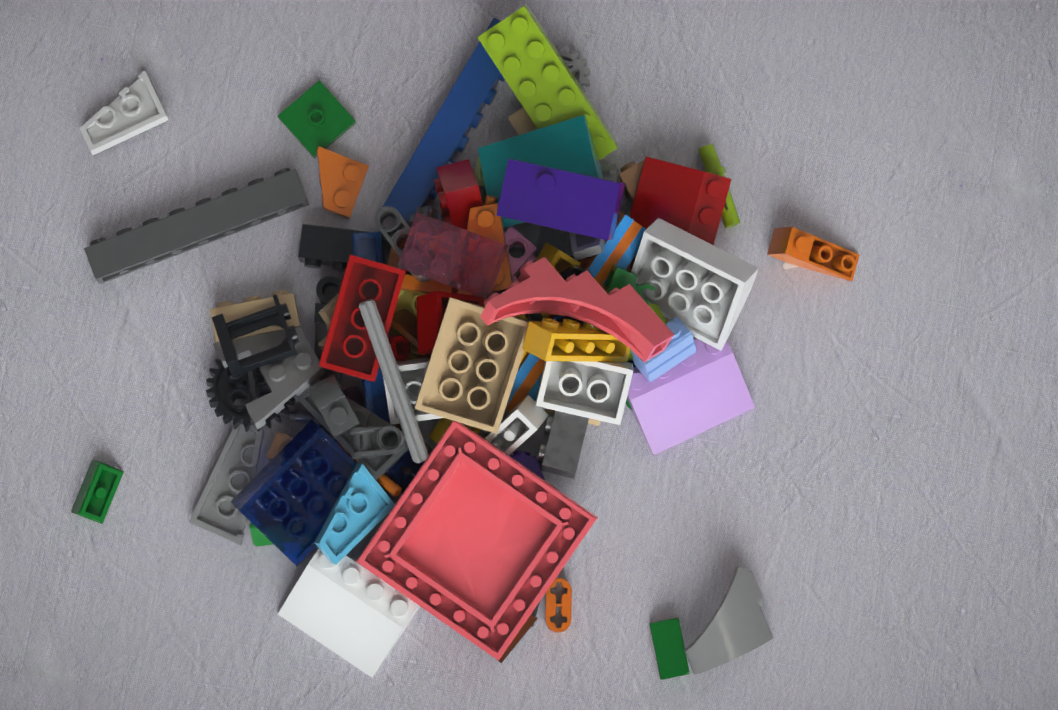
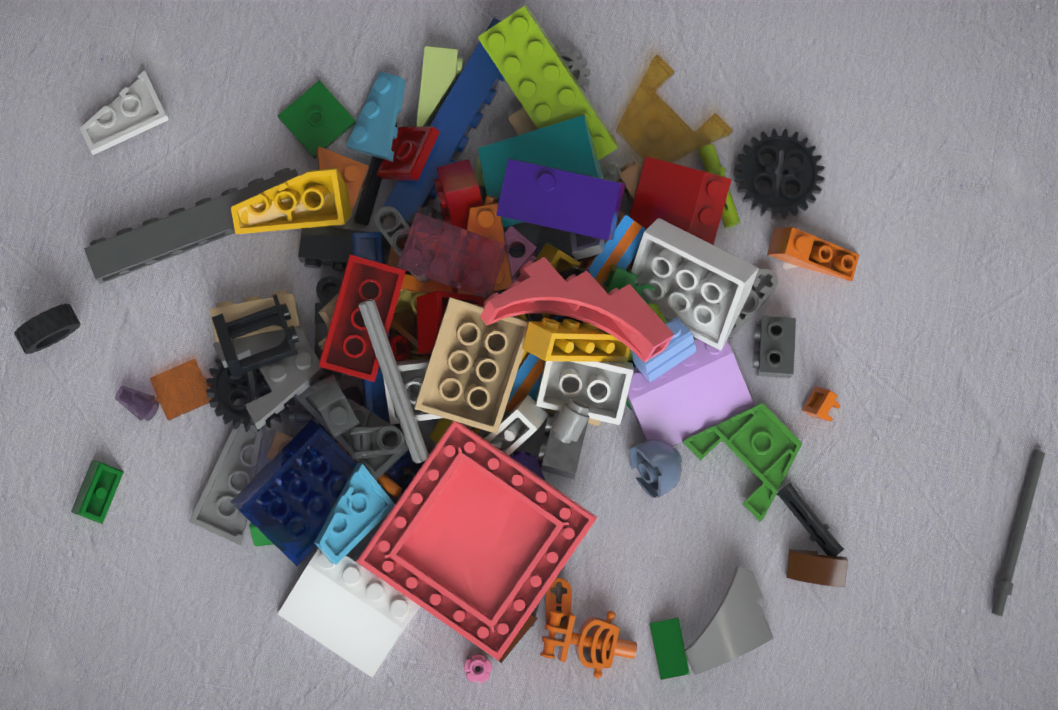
(47, 328): none -> black tyre
(137, 402): none -> clear purple cone
(181, 389): none -> clear orange piece
(302, 202): none -> yellow wedge
(369, 193): none -> black axle
(377, 120): none -> medium azure wing
(410, 153): none -> red tile
(437, 80): none -> yellowish green slope
(478, 660): none -> bright pink plate
(571, 421): none -> light grey brick
(608, 642): none -> orange torso
(656, 129): none -> clear yellow wing
(657, 465): none -> sand blue cylinder
(759, 444): none -> bright green wing
(765, 292): none -> light grey beam
(775, 347): none -> dark grey brick
(803, 178): none -> black gear
(809, 520): none -> black pin
(817, 569): none -> reddish brown slope
(820, 403): none -> orange tile
(1004, 586): none -> dark grey bar

